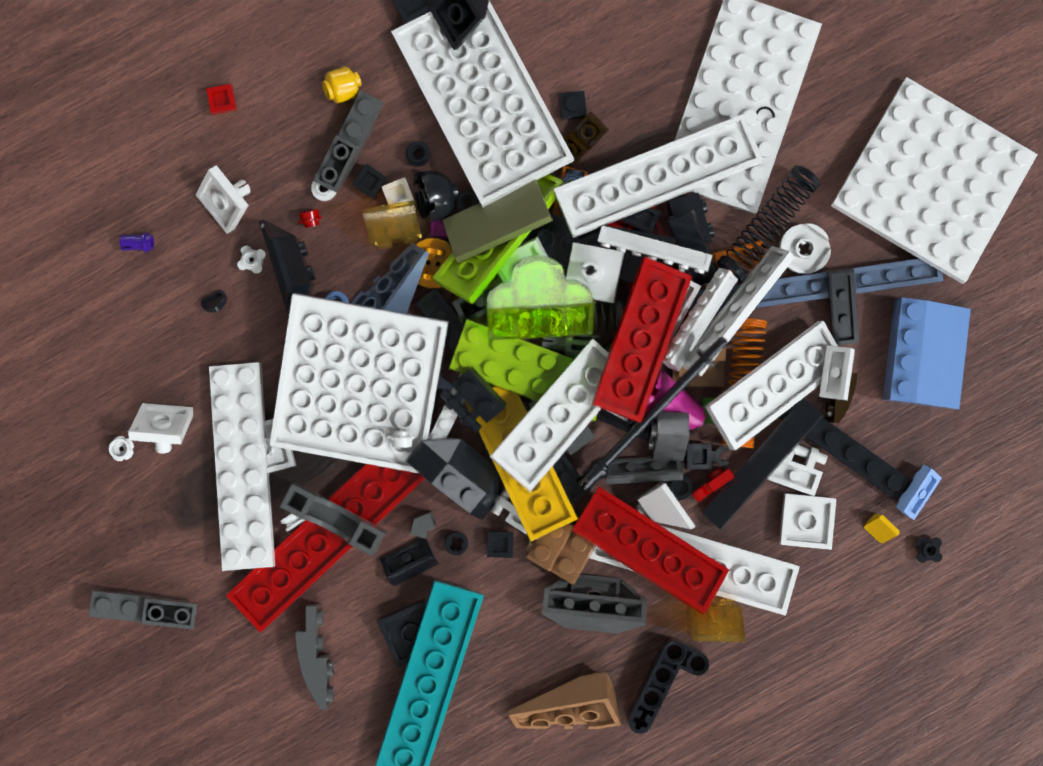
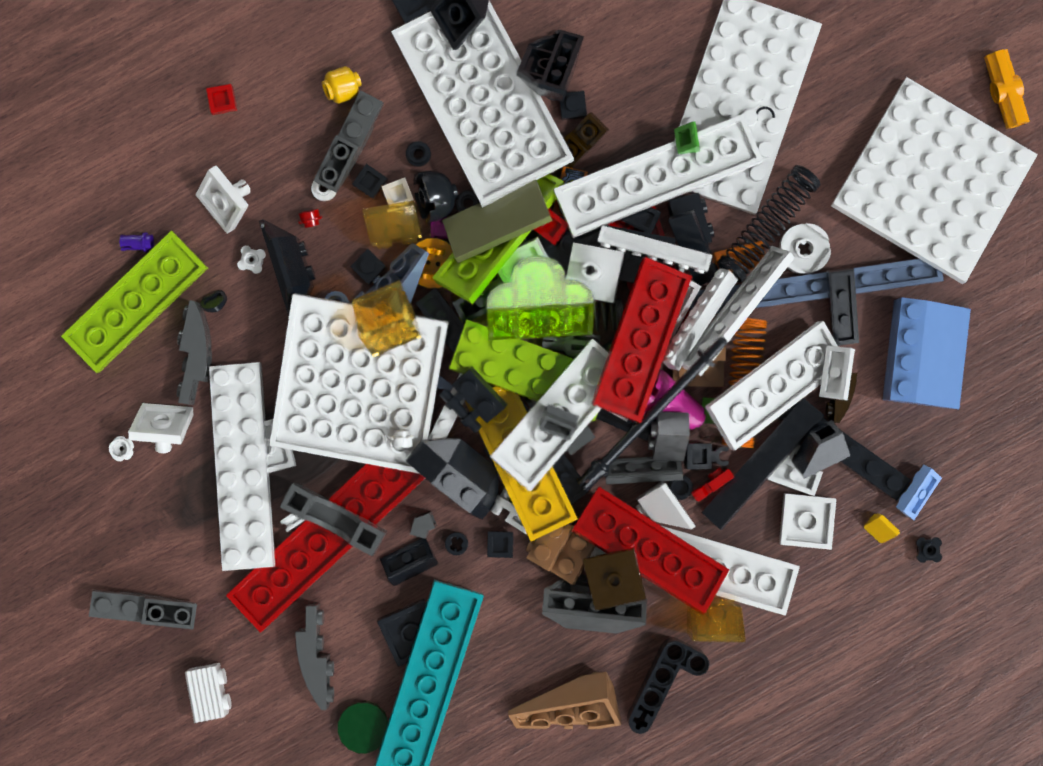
(134, 302): none -> lime plate
(197, 341): none -> dark grey slope
(208, 692): none -> white brick
(362, 727): none -> dark green tile
(368, 266): none -> black plate
(385, 319): none -> clear yellow slope
(551, 64): none -> black wedge
(553, 230): none -> red plate
(558, 422): none -> dark grey piece
(614, 578): none -> dark brown plate
(687, 138): none -> bright green slope
(821, 449): none -> slope
(1006, 89): none -> light orange piece

